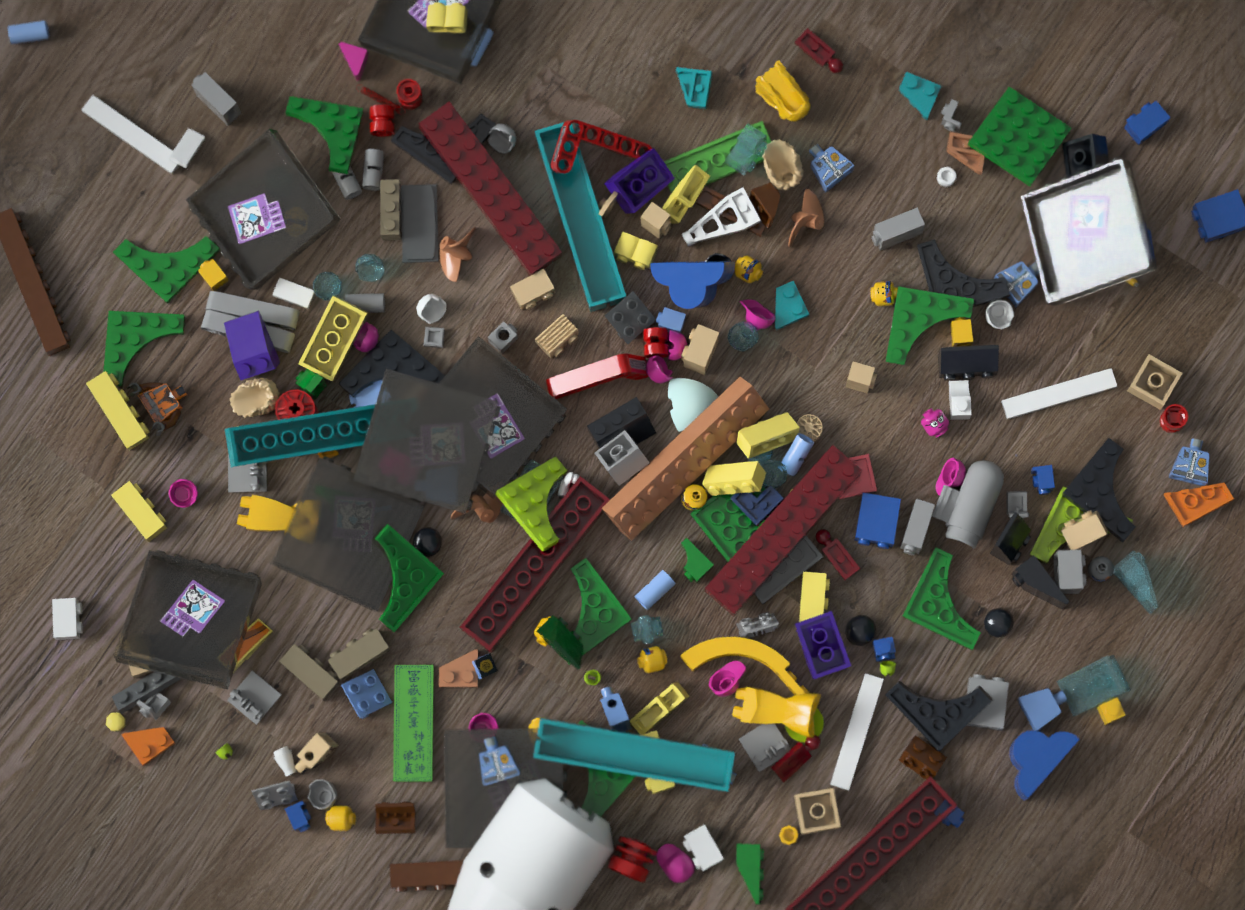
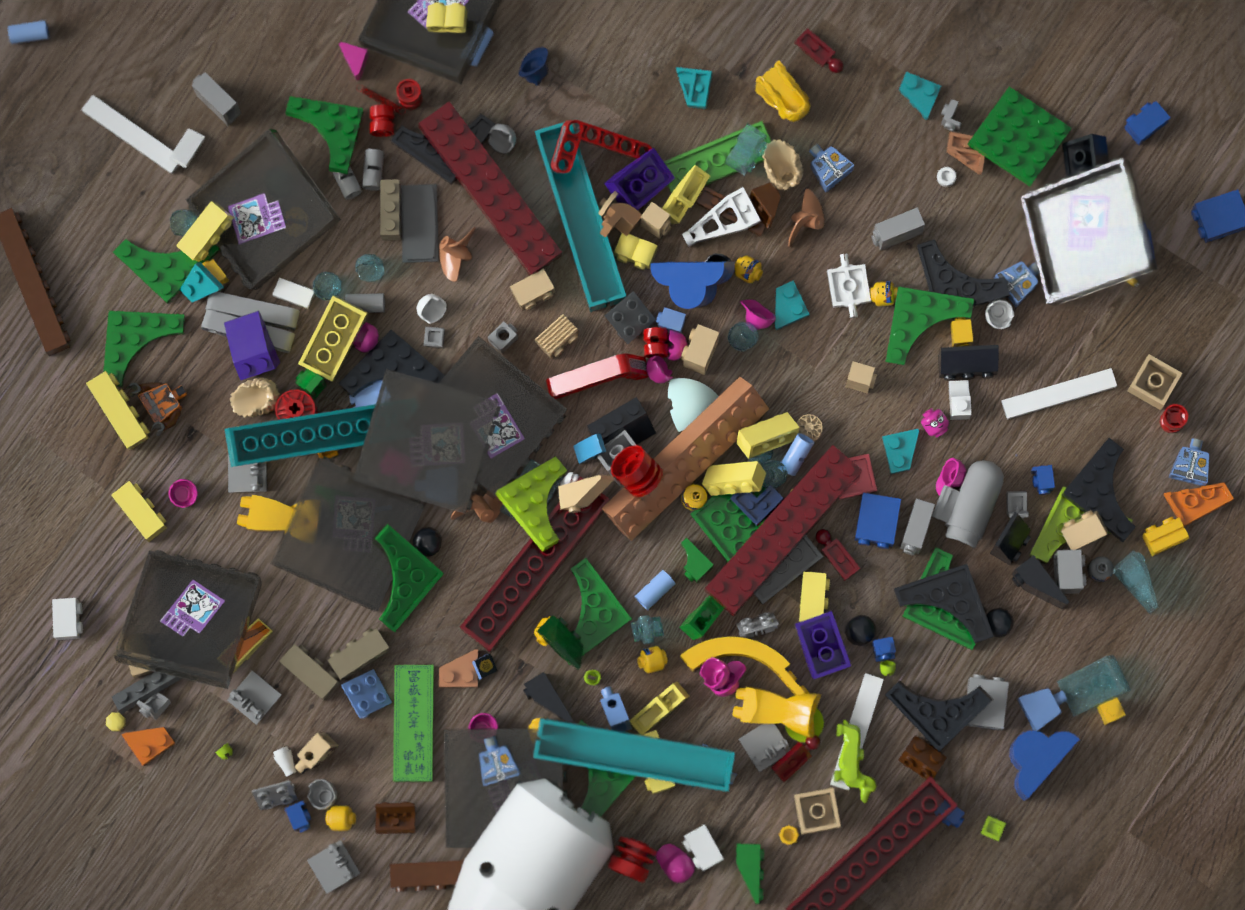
(182, 221): none -> clear light blue hair
(200, 283): none -> teal wing
(205, 232): none -> light yellow brick
(333, 866): none -> light grey hinge
(534, 66): none -> dark blue piece
(544, 695): none -> black slope
(582, 492): none -> tan slope
(589, 448): none -> dark azure slope
(621, 217): none -> medium nougat brick
(636, 471): none -> red wheel
(702, 618): none -> green arch
(715, 673): none -> dark pink hair
(848, 286): none -> white plate
(849, 761): none -> lime animal
(900, 450): none -> teal wing
(953, 593): none -> black plate
(993, 828): none -> lime tile
(1165, 536): none -> yellow brick

